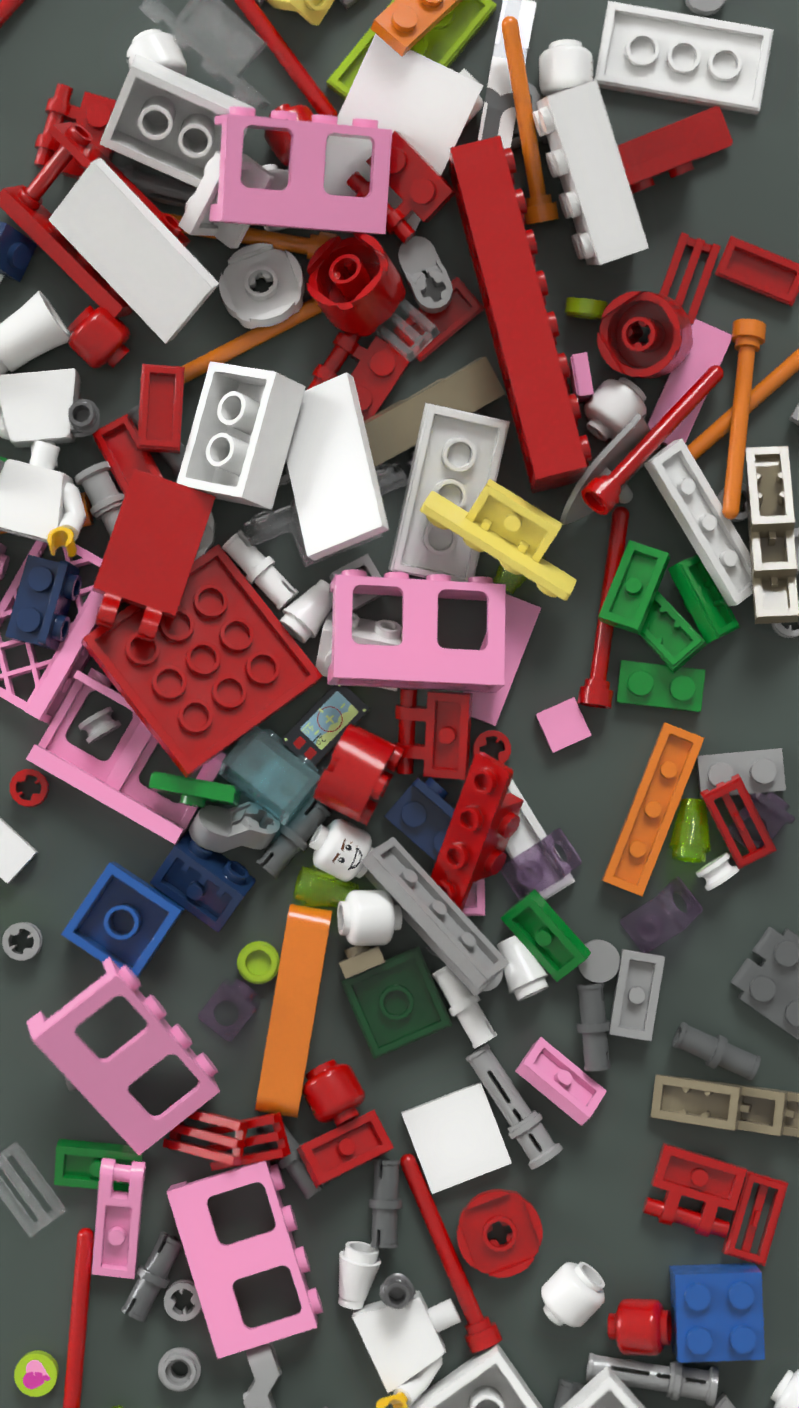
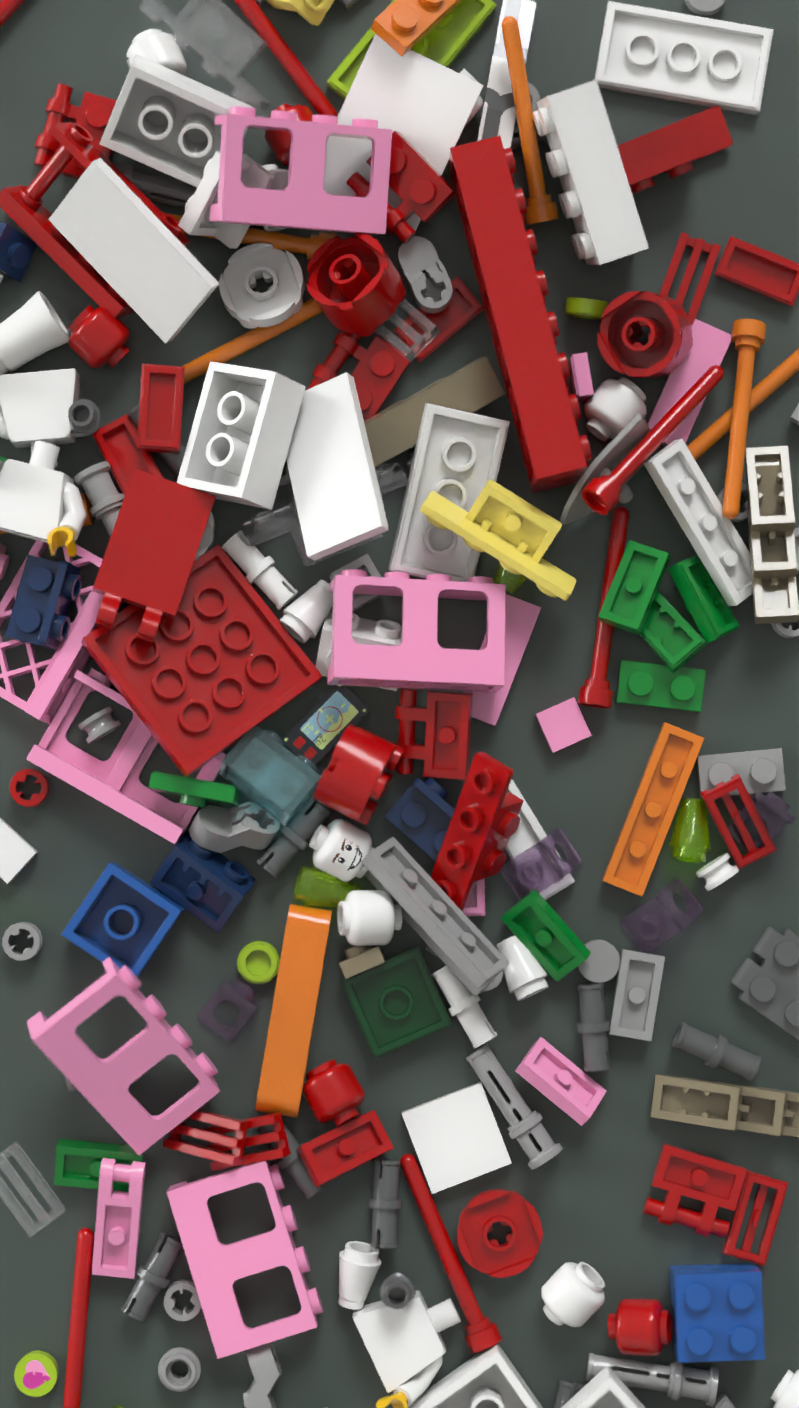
(480, 741): red bush -> none
(564, 66): white head -> none

